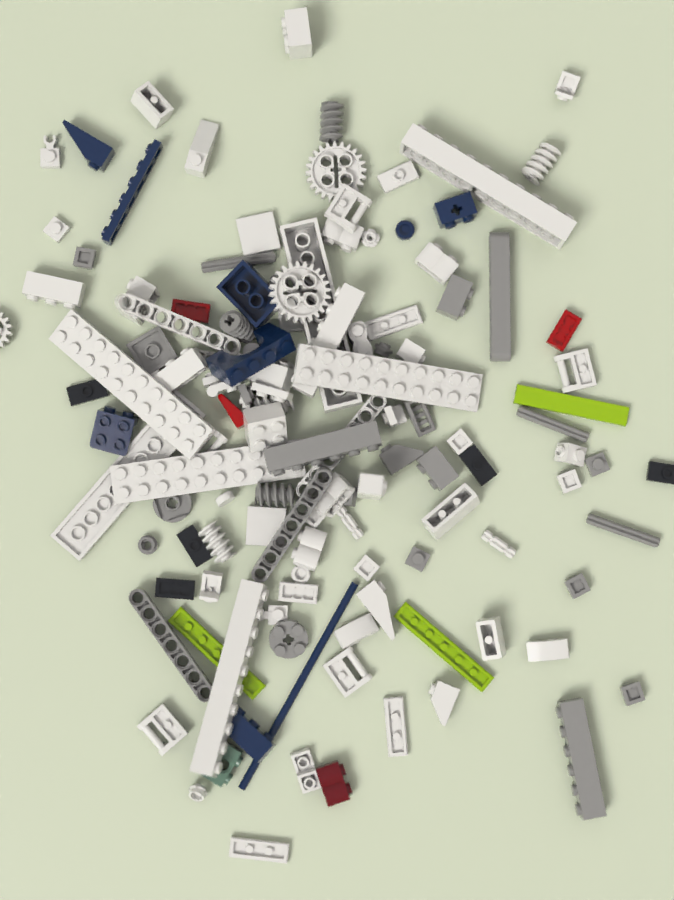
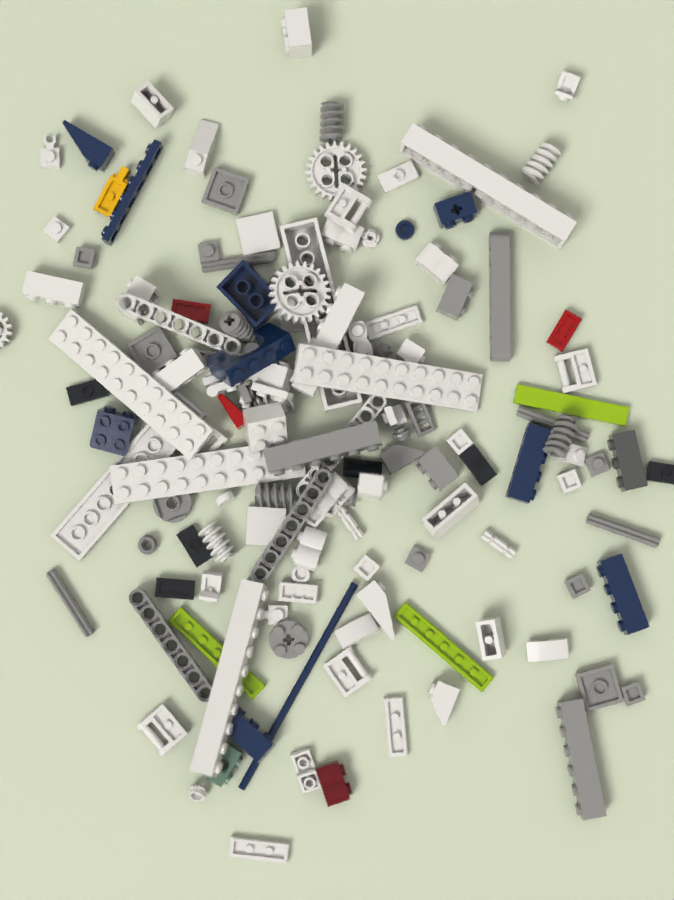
(70, 602): none -> light grey axle
(112, 192): none -> yellow hinge
(208, 251): none -> light grey plate
(225, 191): none -> light grey plate
(354, 467): none -> black plate
(401, 433): none -> light grey plate
(528, 464): none -> dark blue brick
(561, 437): none -> light grey piece
(599, 687): none -> light grey plate
(623, 594): none -> dark blue brick
(627, 460): none -> dark grey brick

